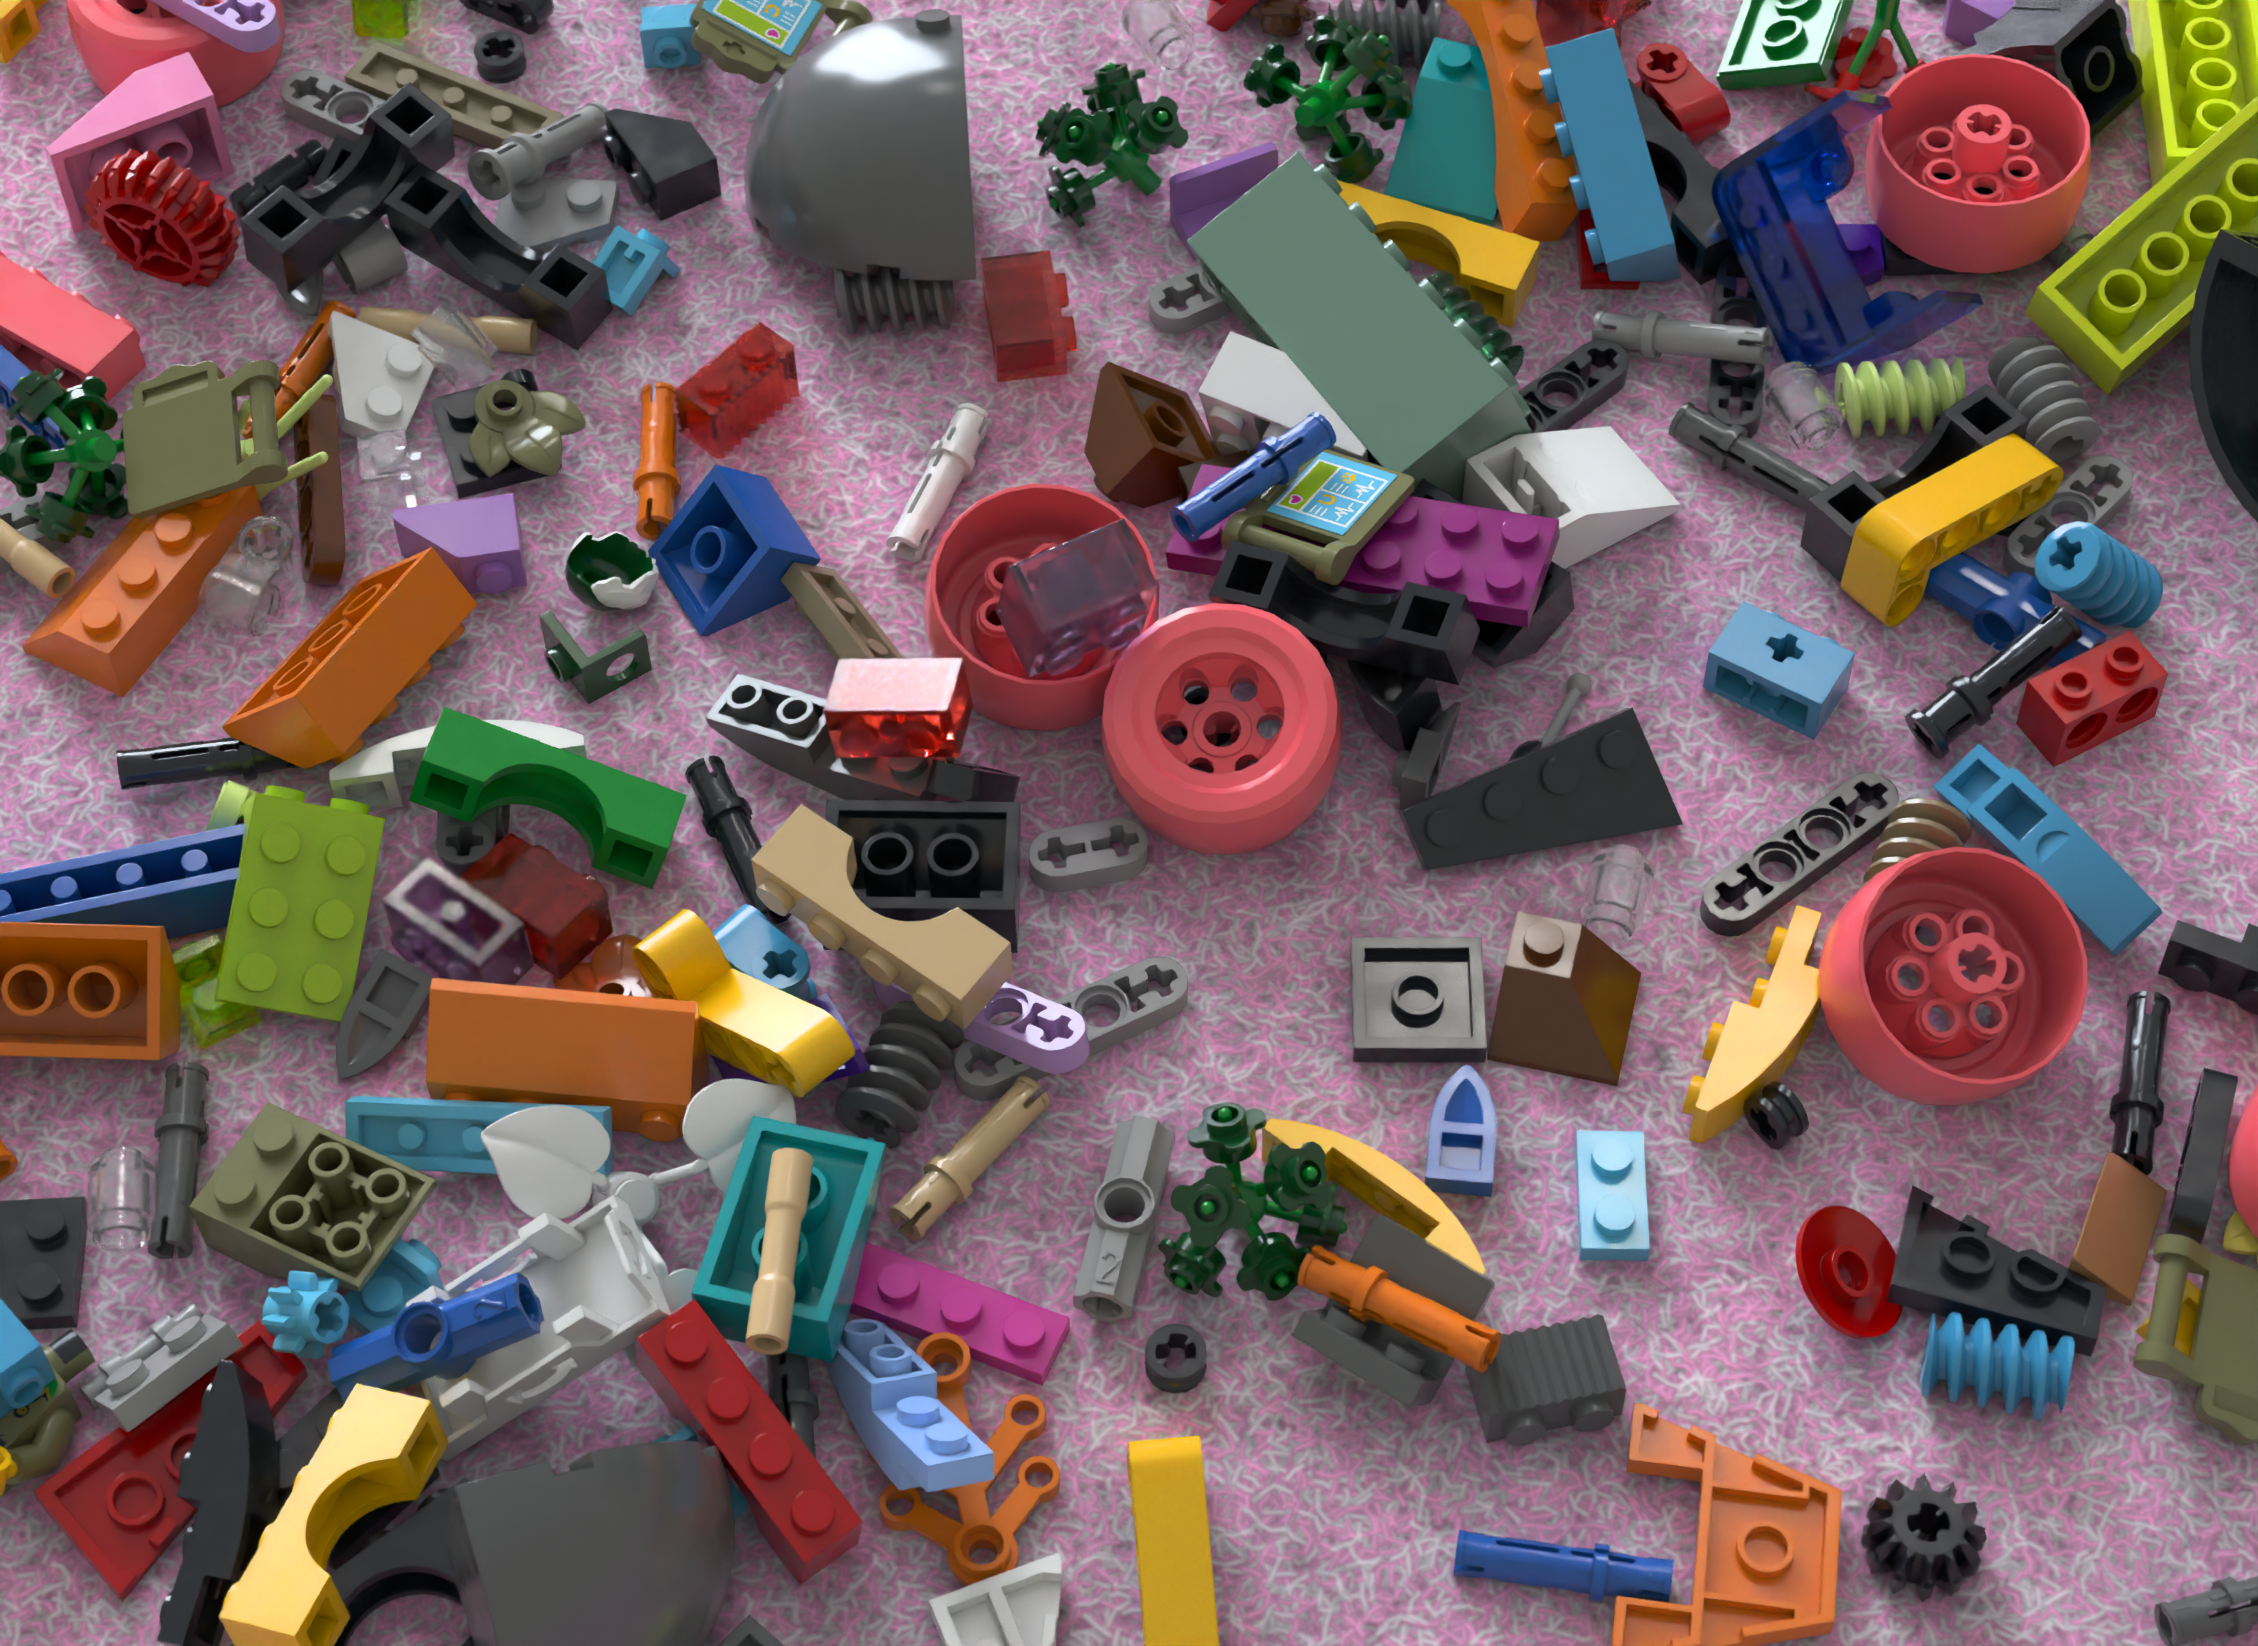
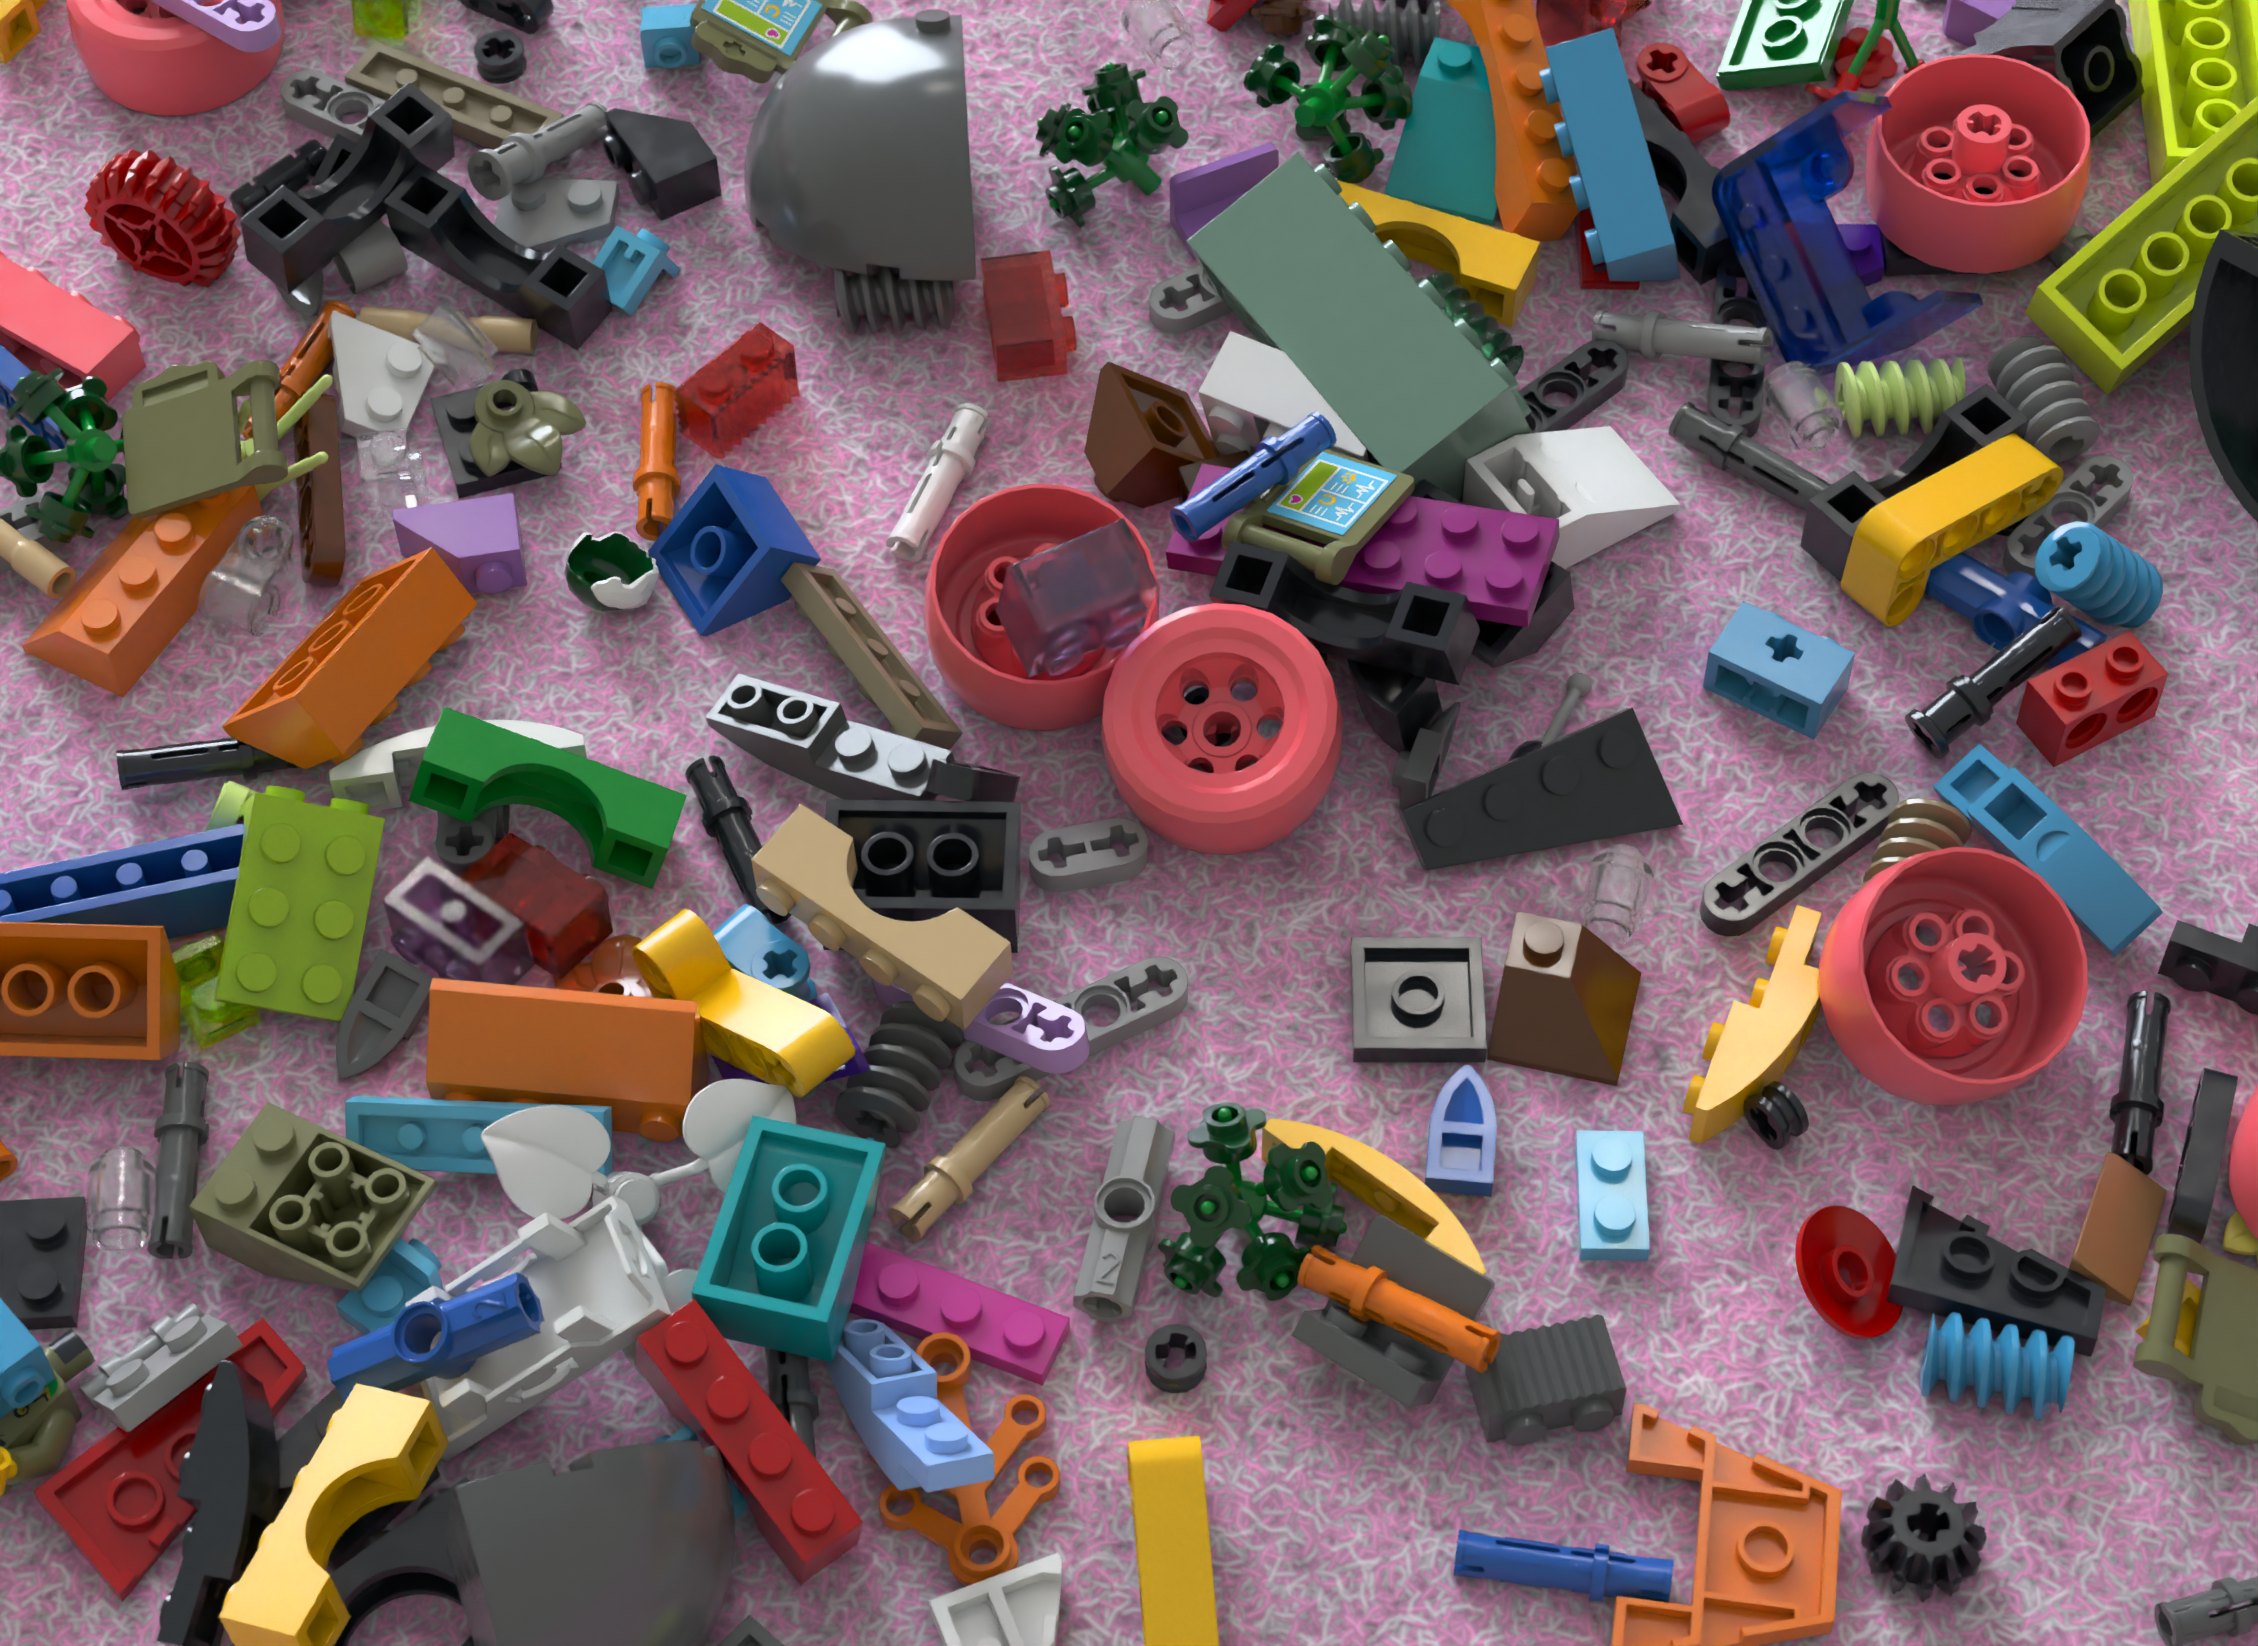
(155, 110): bright pink slope -> none
(305, 1314): medium azure gear -> none
(590, 673): dark green bracket -> none
(774, 1290): tan piece -> none
(898, 707): clear red brick -> none

